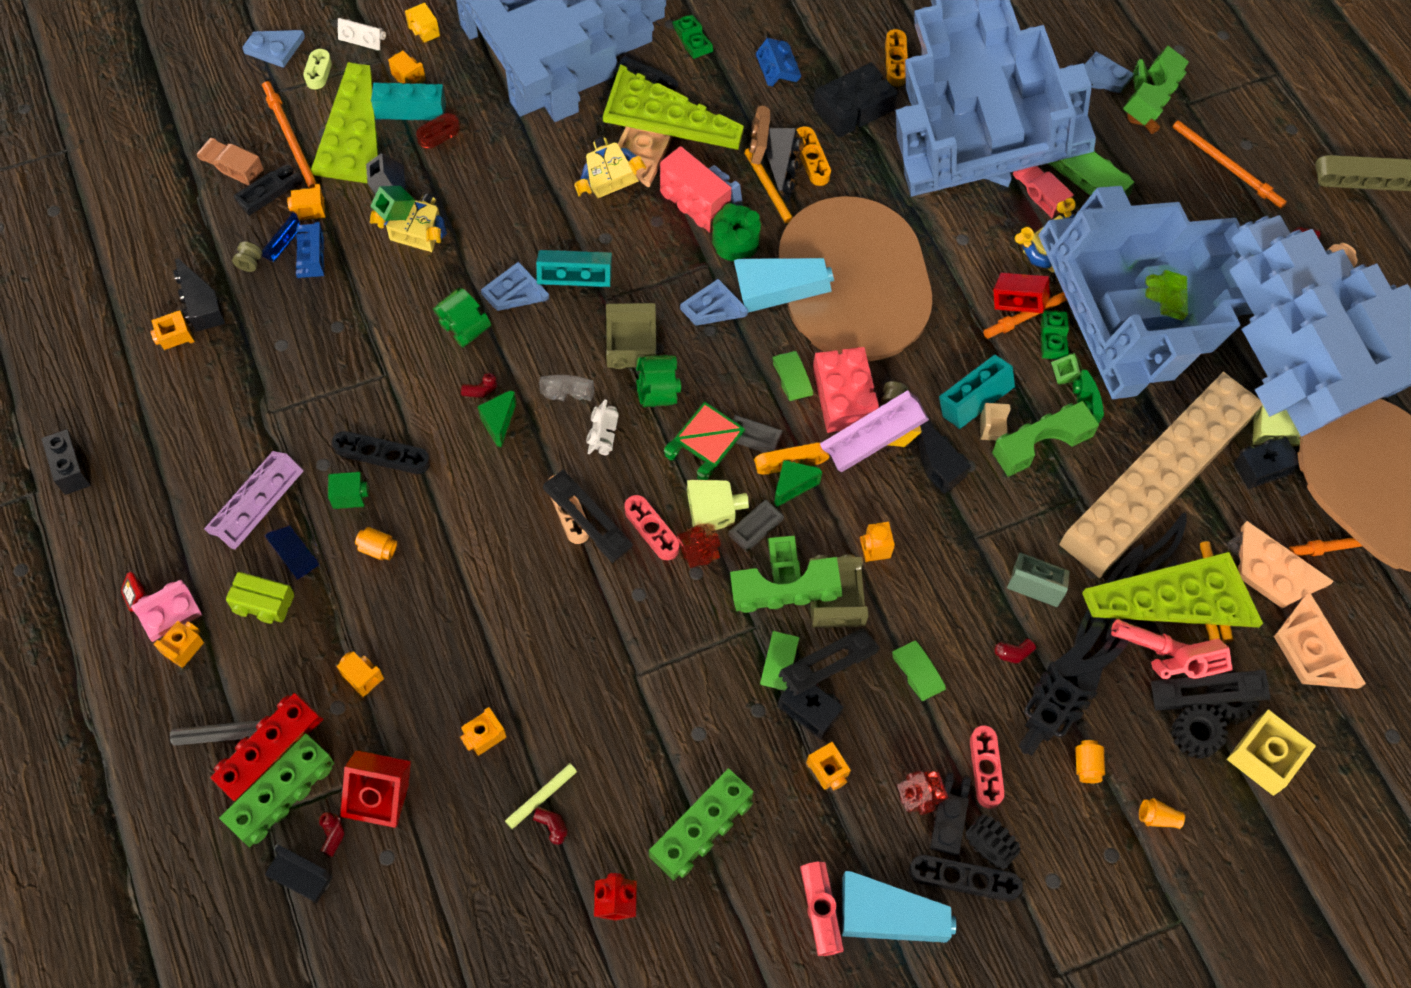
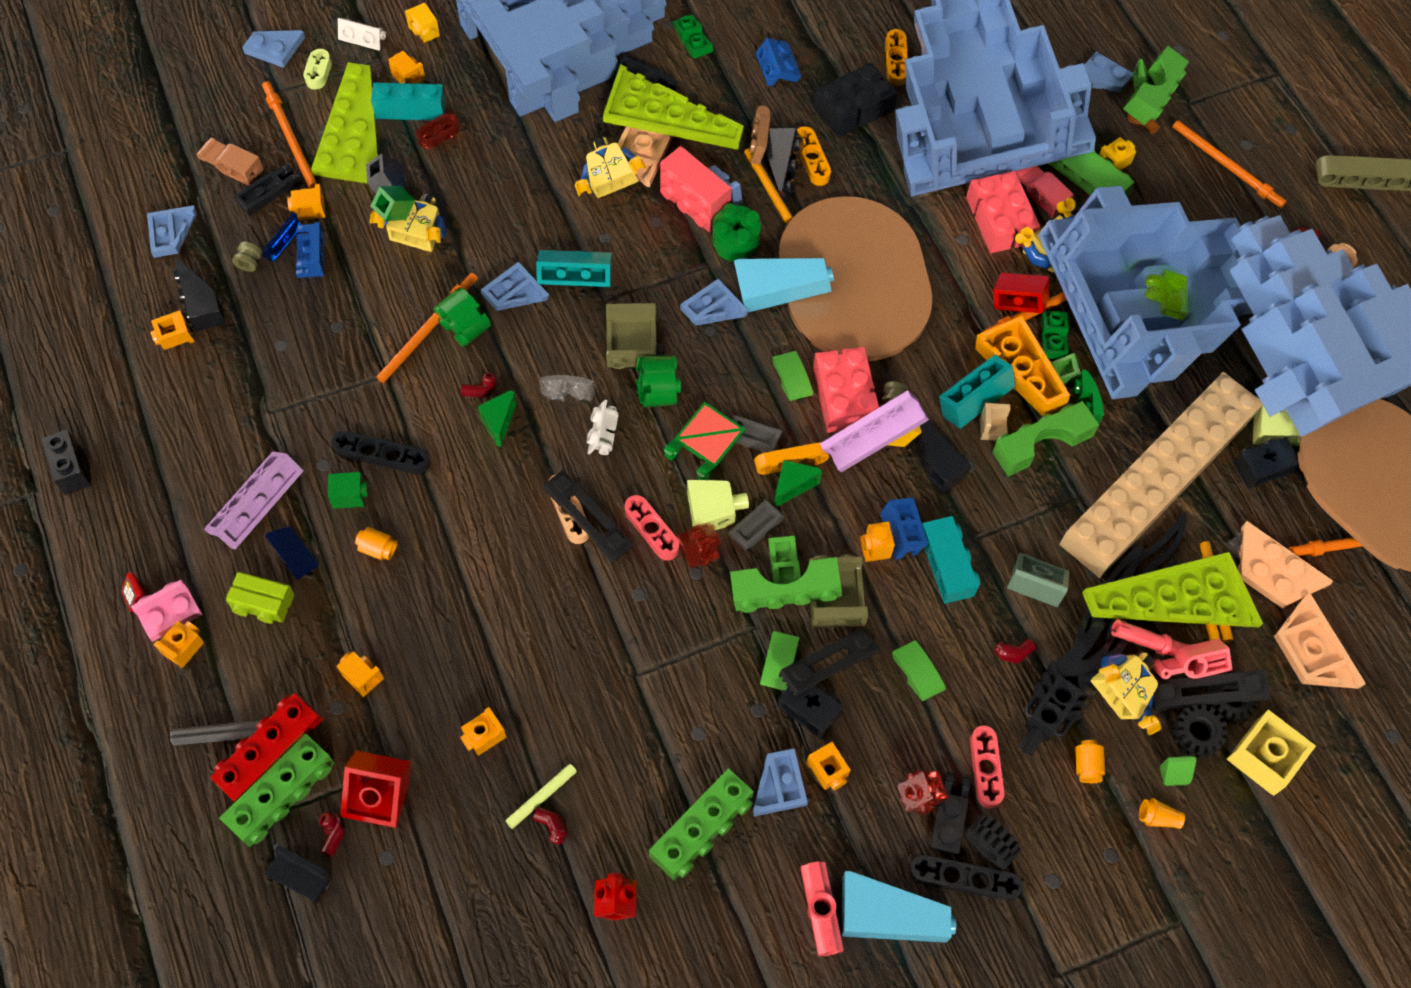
(169, 229): none -> medium blue wing
(419, 336): none -> orange bar
(780, 784): none -> medium blue wing
(905, 527): none -> blue hinge
(950, 560): none -> teal brick
(1001, 211): none -> coral piece
(1032, 370): none -> light orange wedge
(1120, 152): none -> yellow brick
(1129, 688): none -> light yellow torso
(1178, 770): none -> bright green slope

